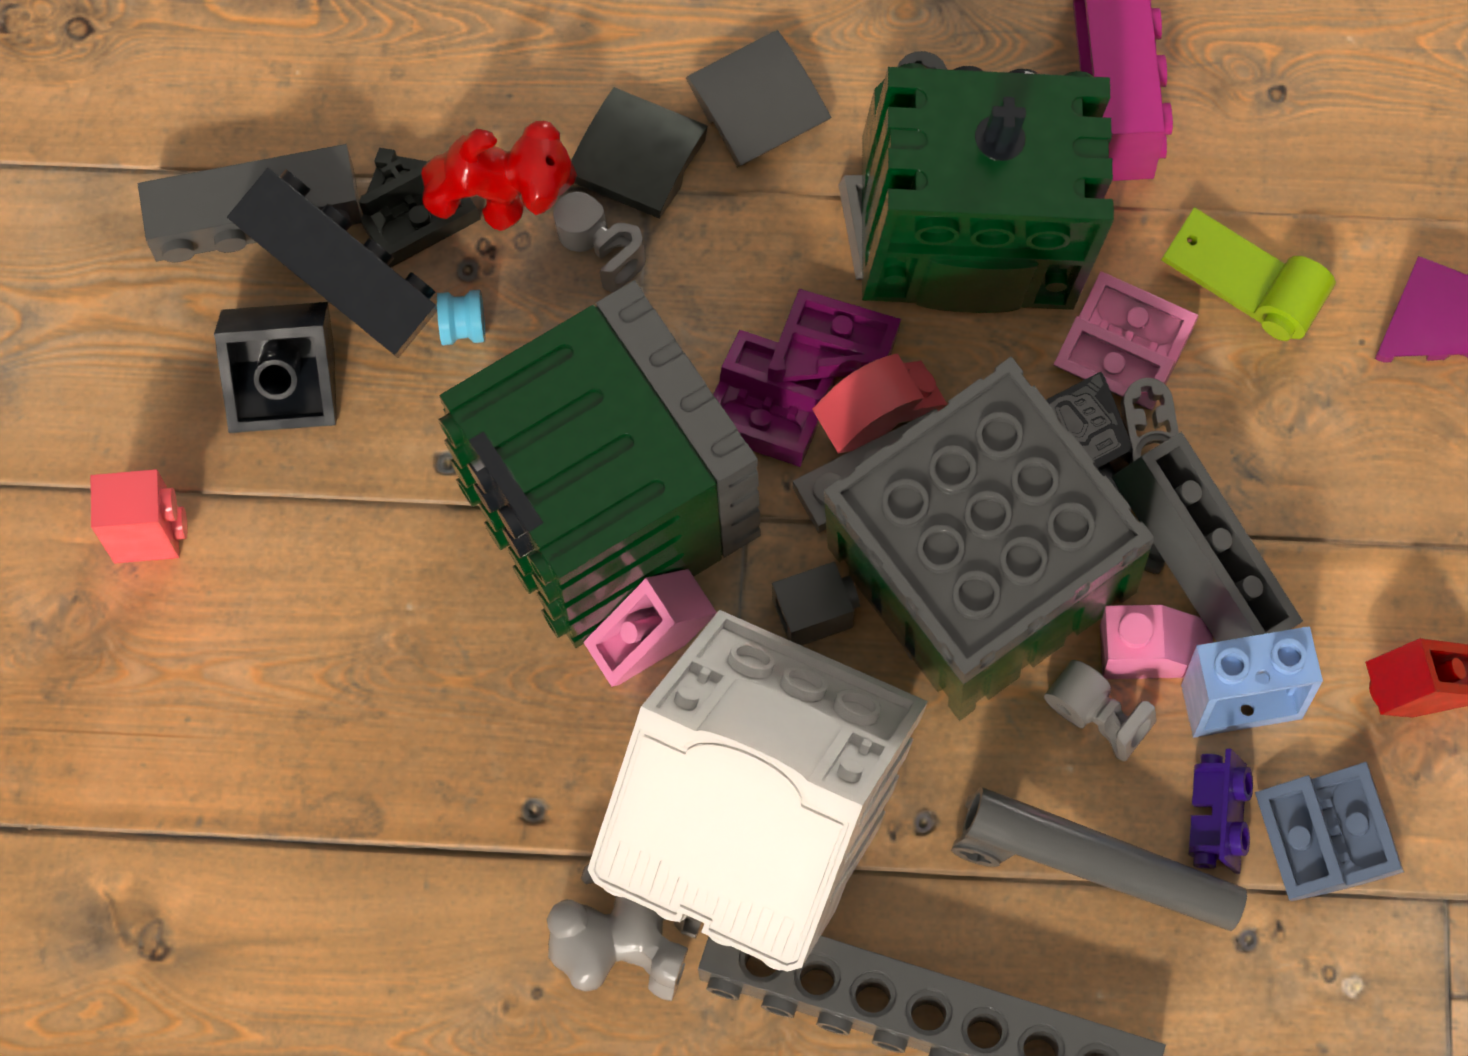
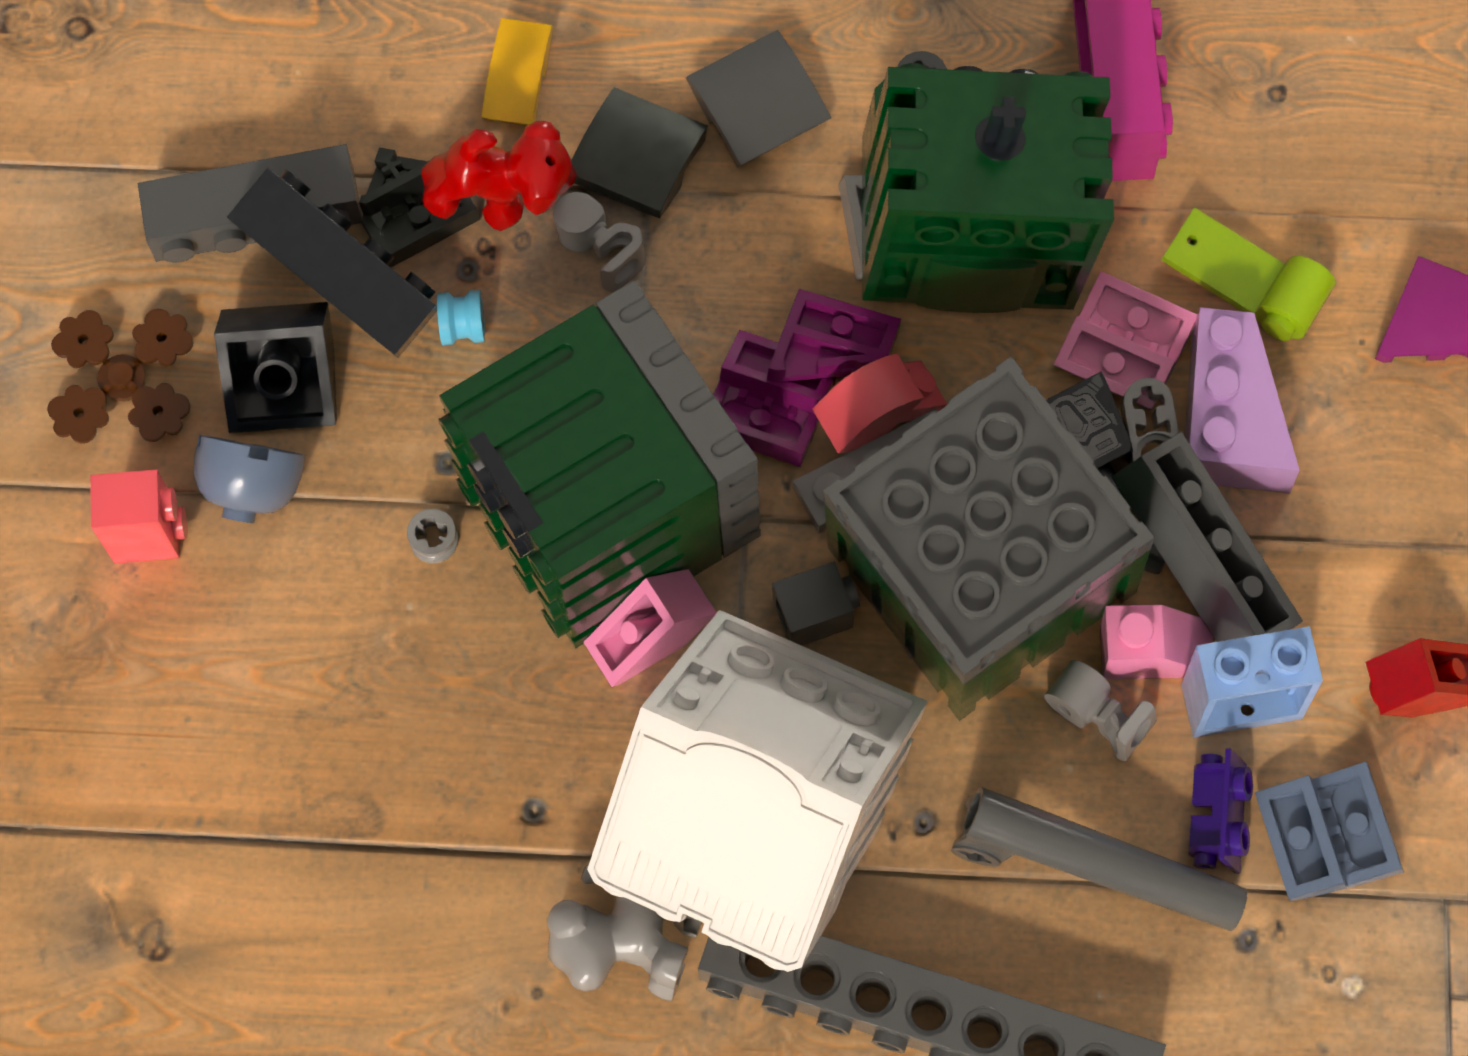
(120, 376): none -> reddish brown plant
(246, 476): none -> sand blue cylinder
(444, 524): none -> light grey bush
(517, 72): none -> yellow slope
(1235, 406): none -> lavender wedge

